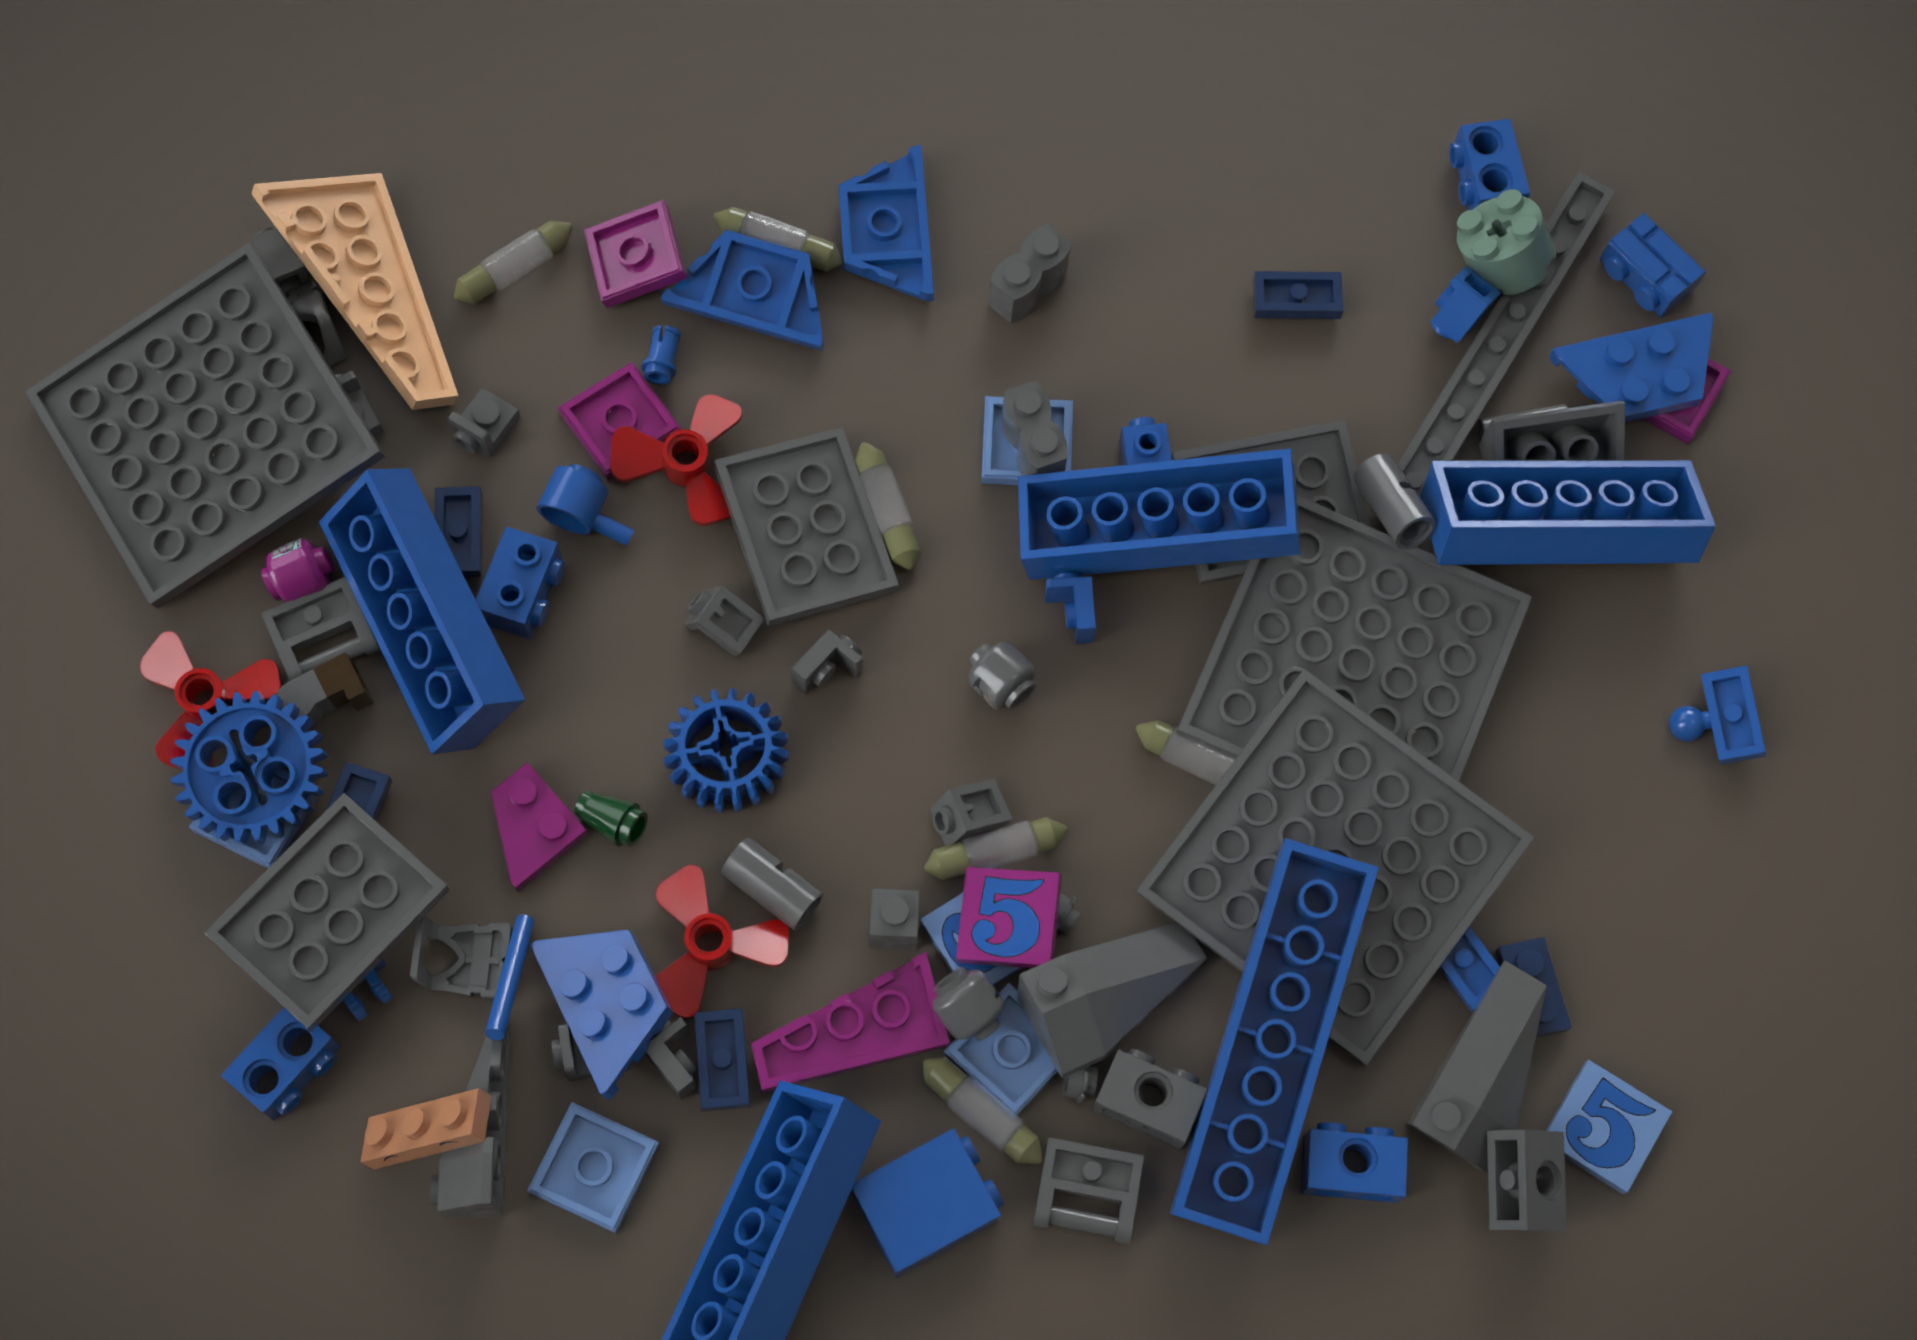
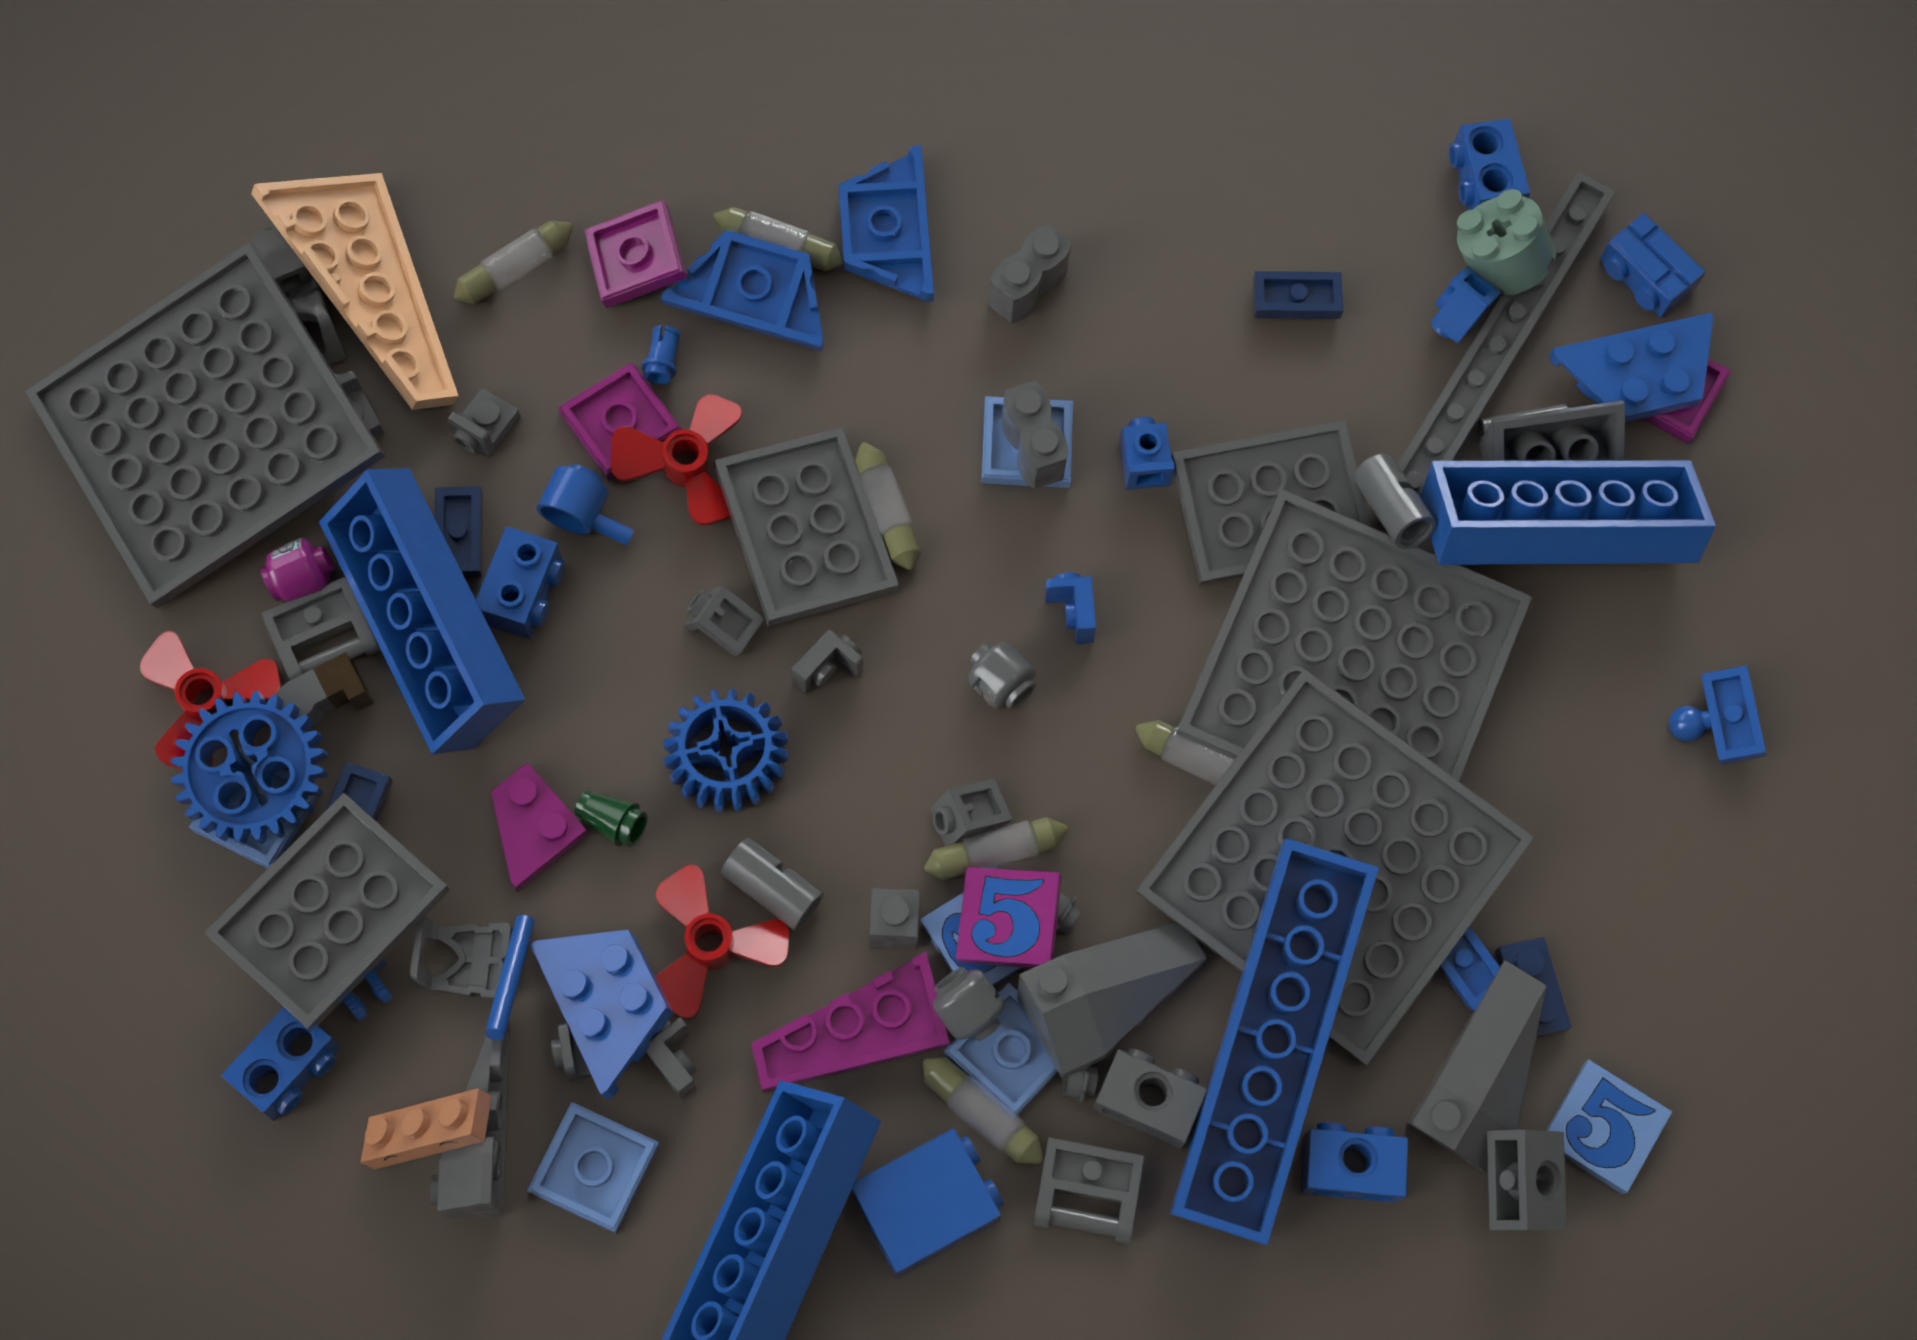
(722, 1060): dark blue plate -> none
(1159, 514): blue brick -> none

